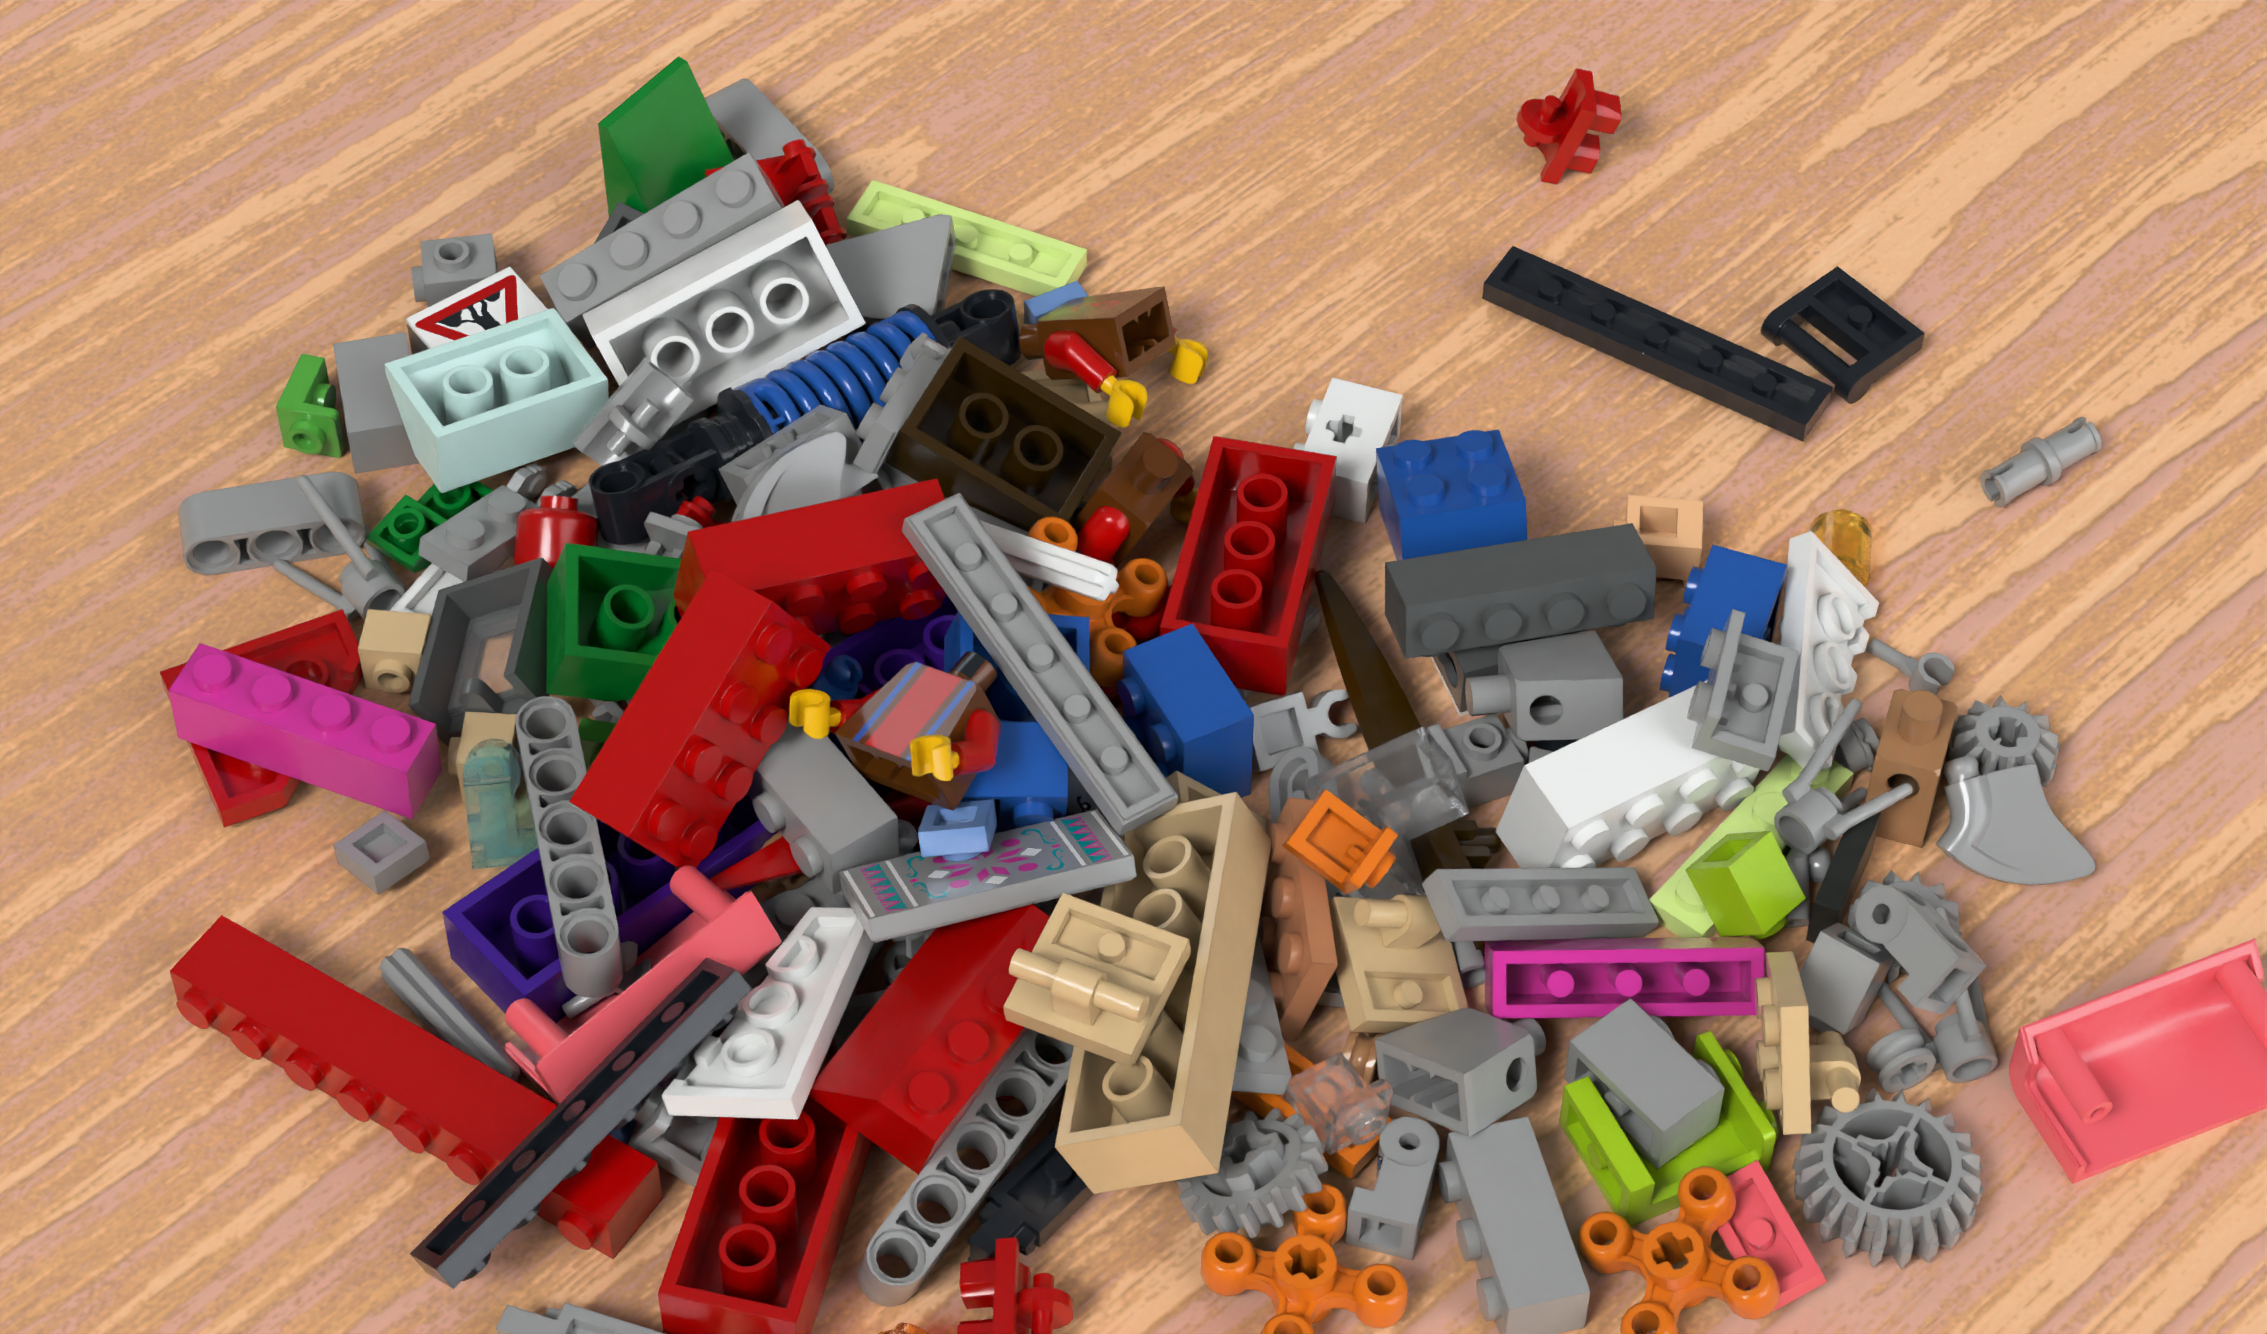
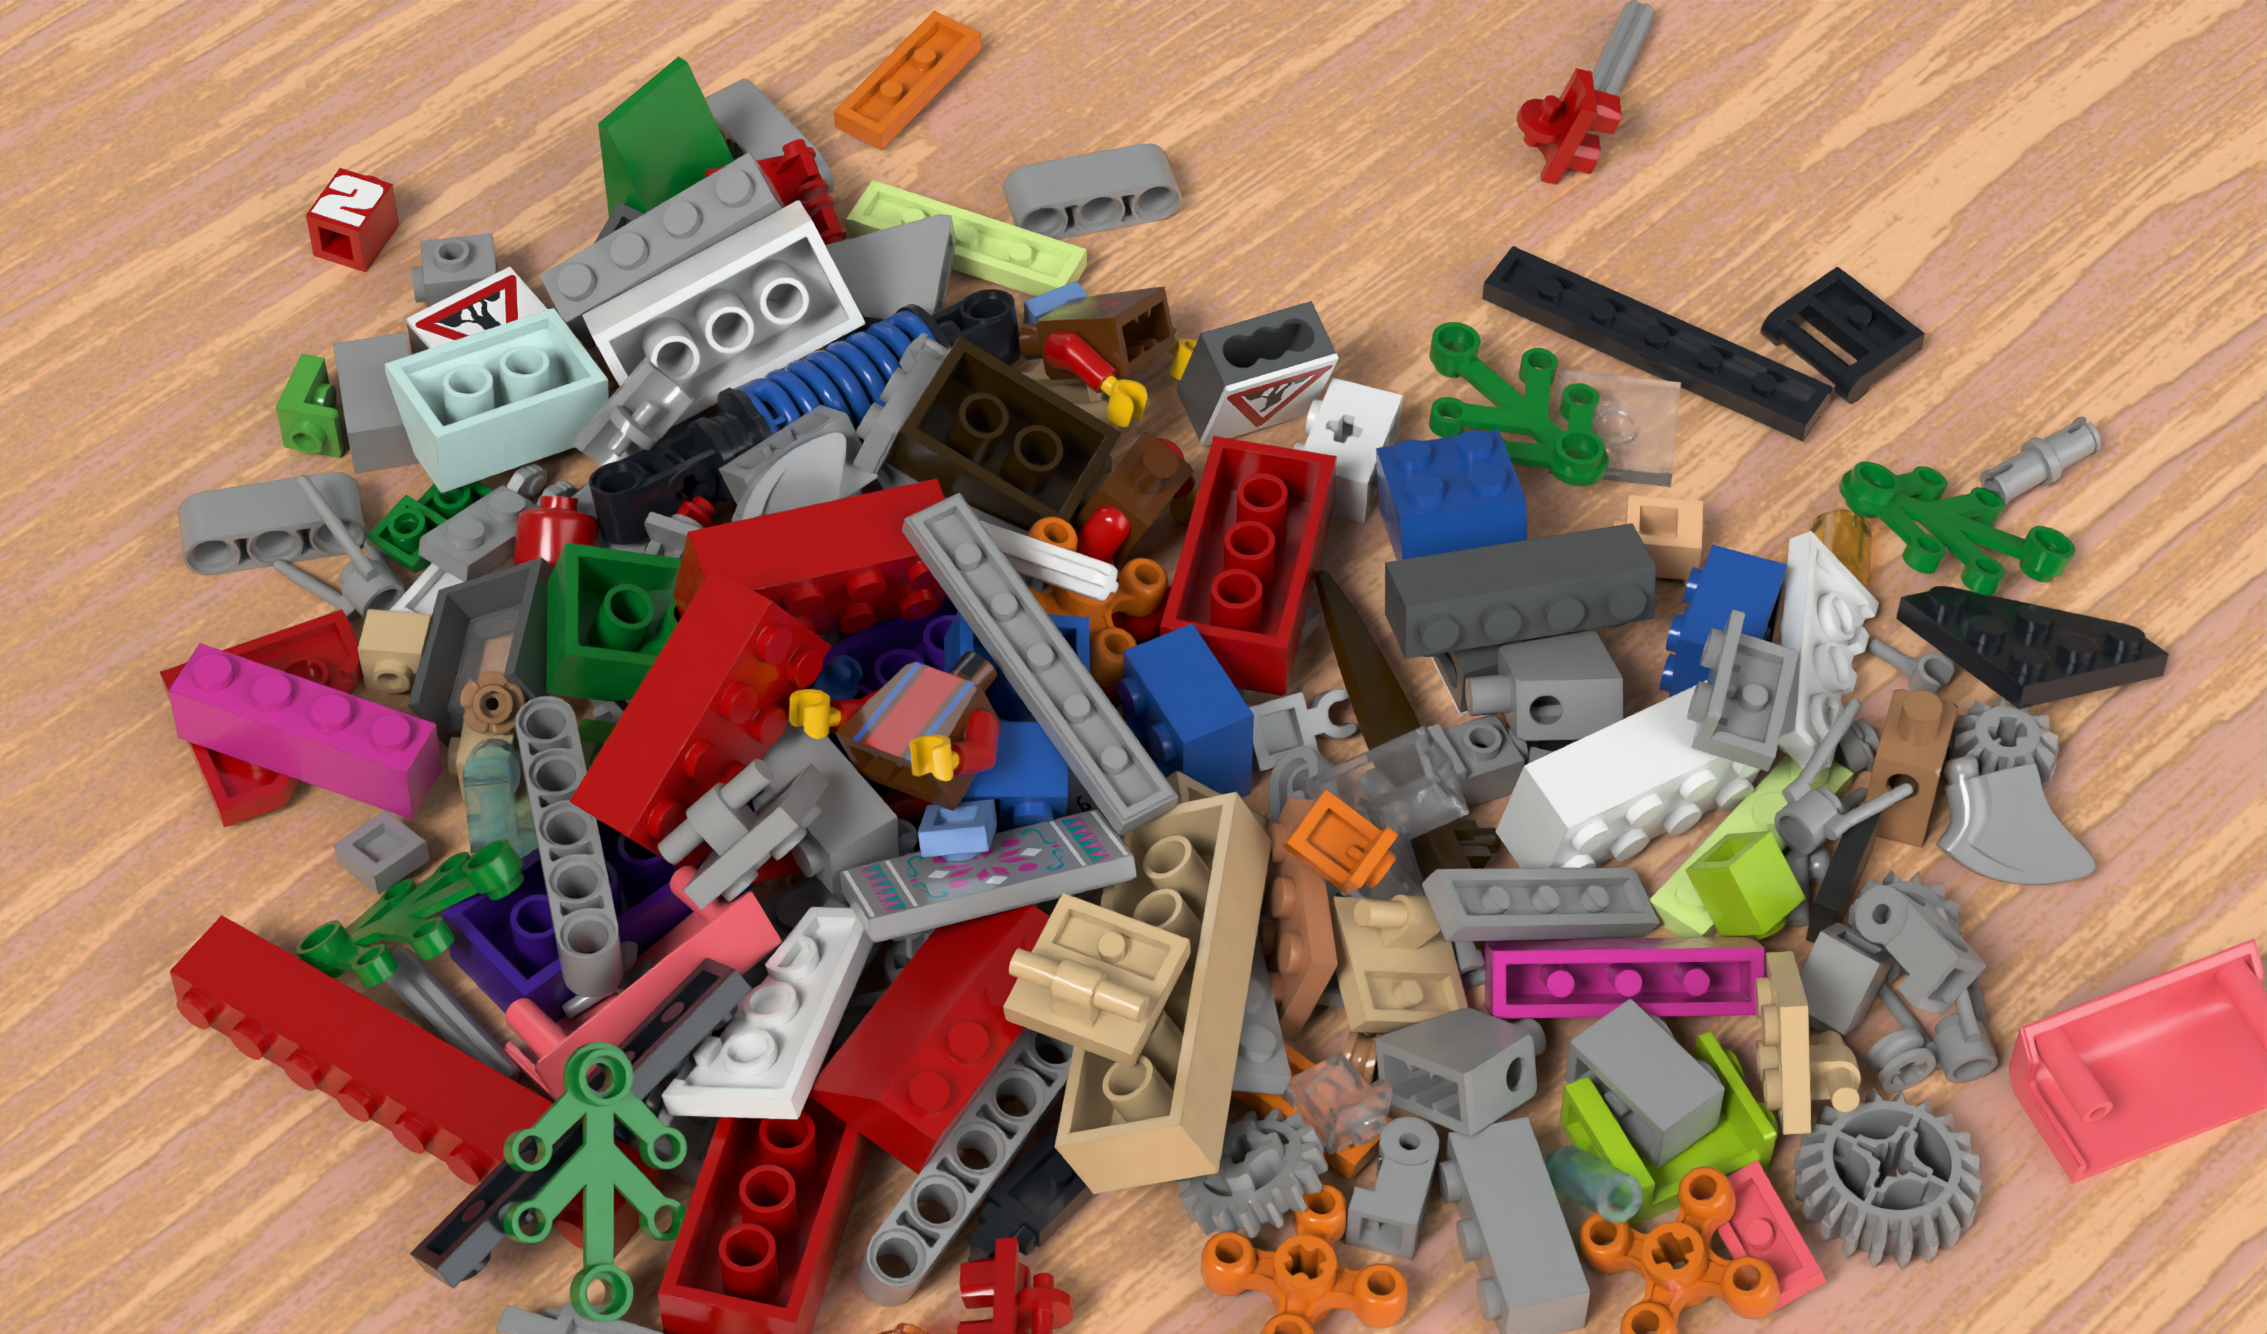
(352, 219): none -> red brick
(402, 915): none -> green plant
(474, 698): none -> medium nougat plate
(598, 1169): none -> plant
(738, 835): none -> light grey plate
(907, 80): none -> orange plate
(1093, 192): none -> light grey beam
(1256, 373): none -> dark grey piece
(1571, 455): none -> green plant
(1594, 1183): none -> clear light blue cylinder
(1622, 47): none -> light grey axle
(1634, 422): none -> clear tile
(1955, 523): none -> green plant
(2030, 649): none -> black plate

